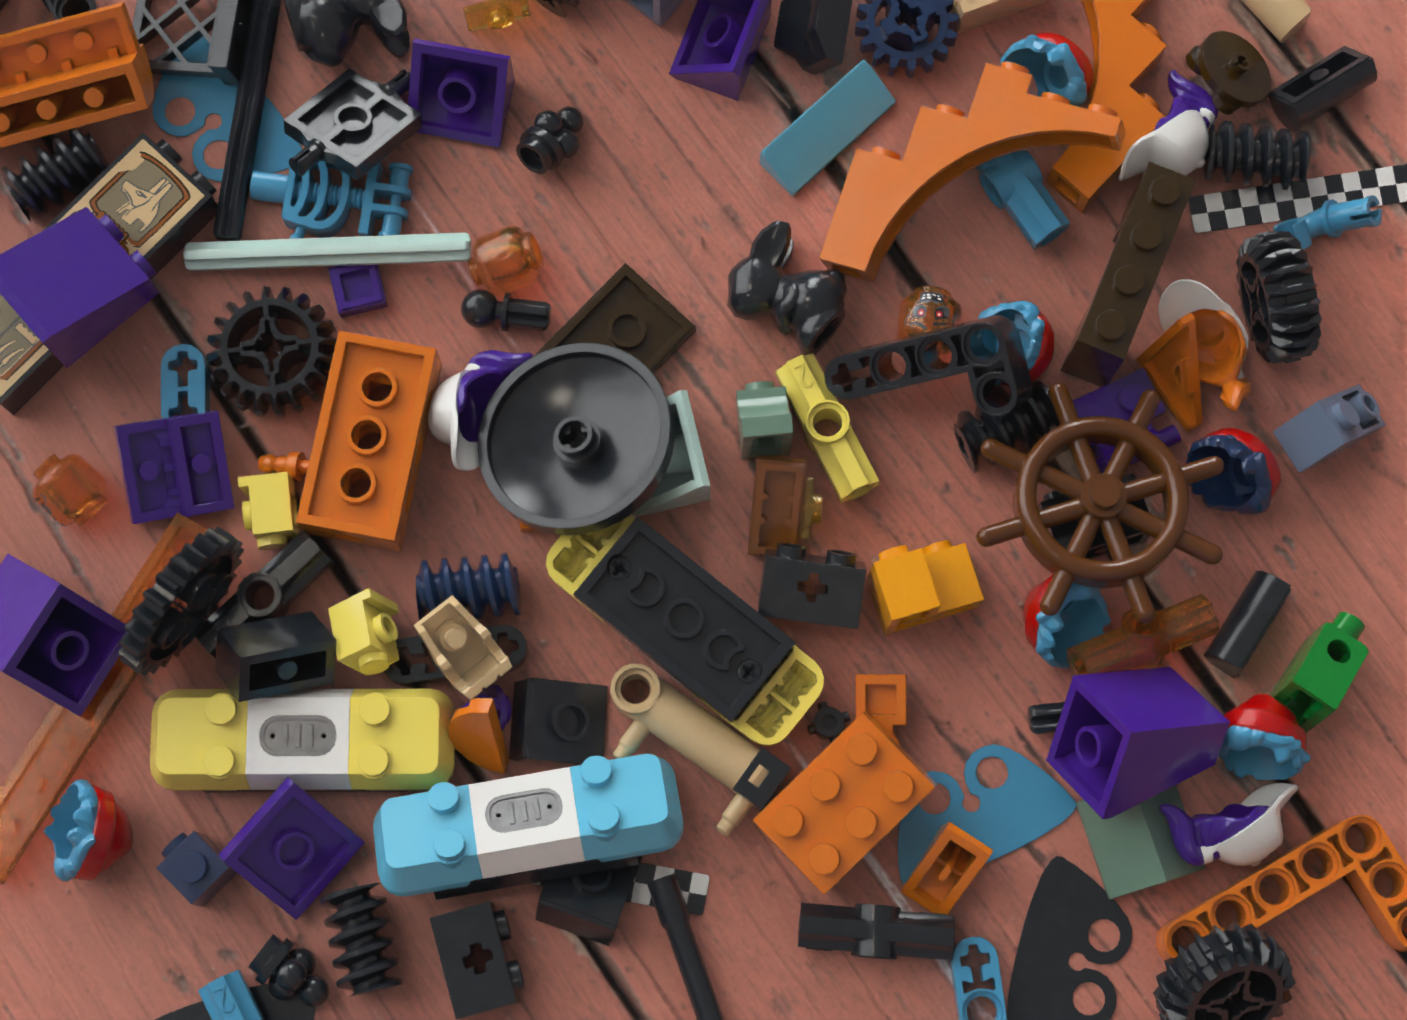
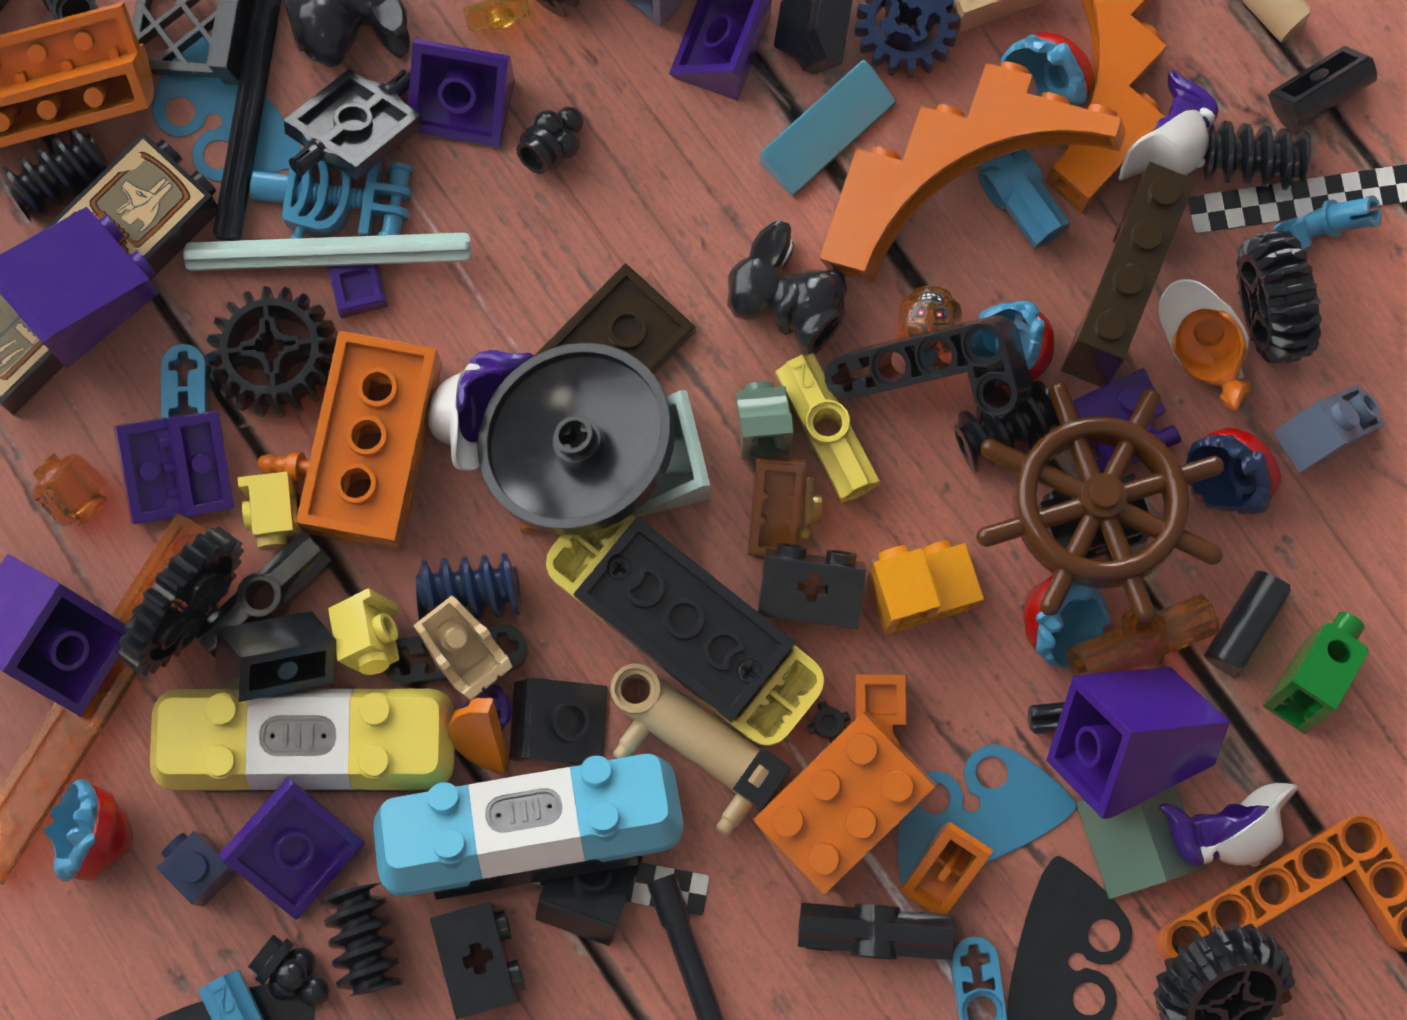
(482, 309): black axle -> none
(505, 260): clear orange head -> none
(1175, 371): orange tile -> none
(1231, 70): dark brown piece -> none
(1264, 740): dark azure hair -> none

